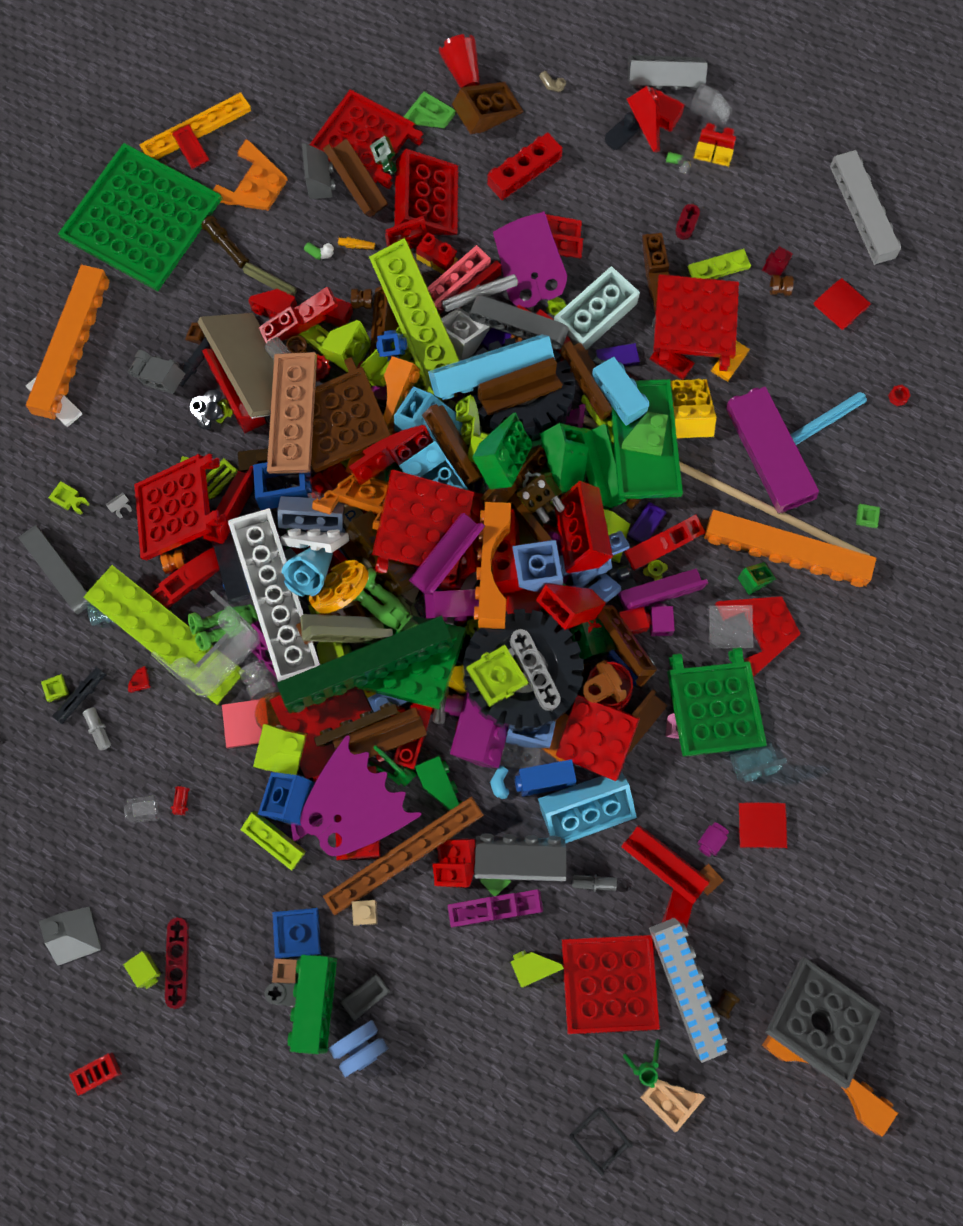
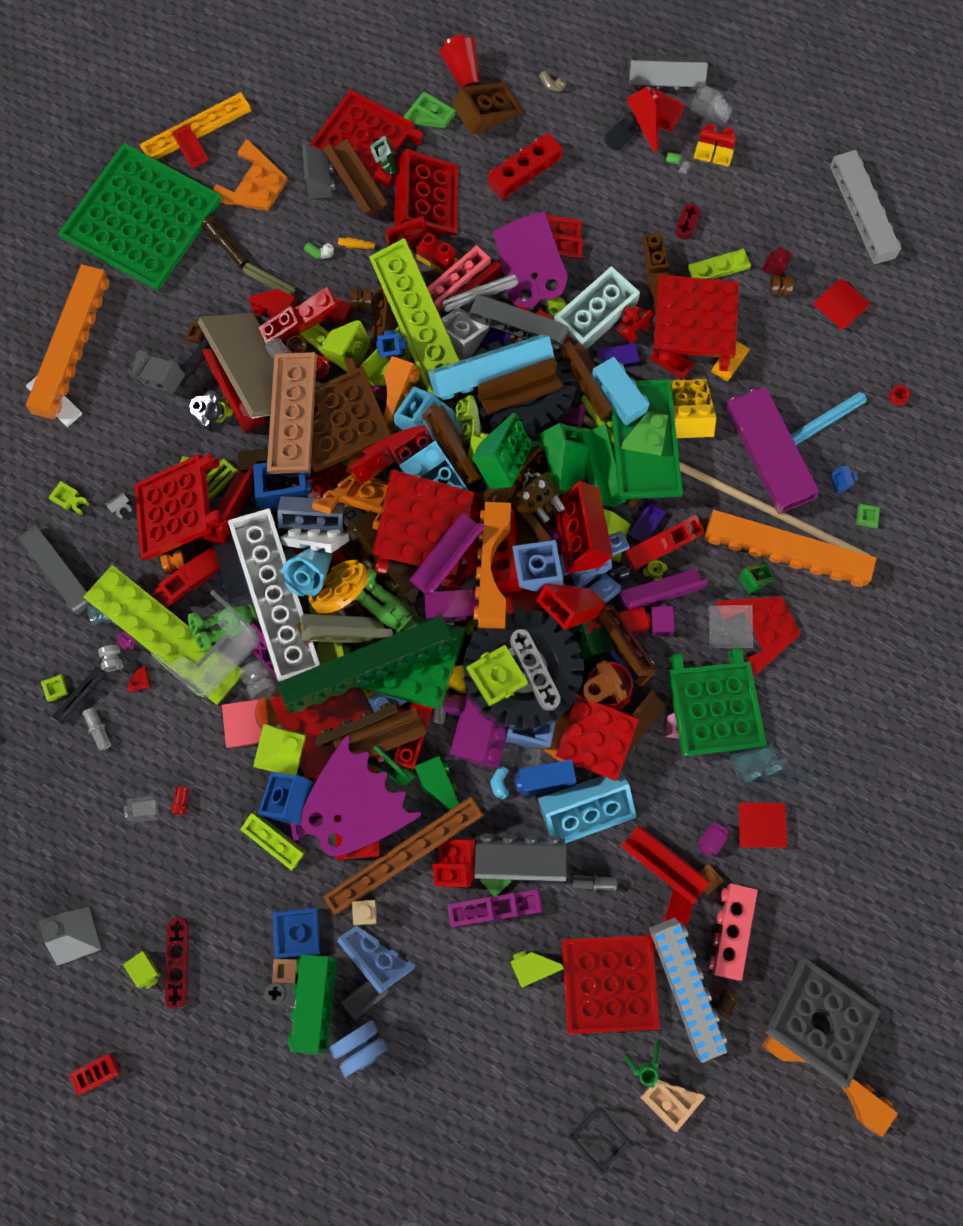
(110, 658): none -> light grey wheel
(125, 640): none -> magenta plate
(375, 961): none -> medium blue wing
(632, 321): none -> red hips
(746, 899): none -> coral brick
(843, 479): none -> blue tile

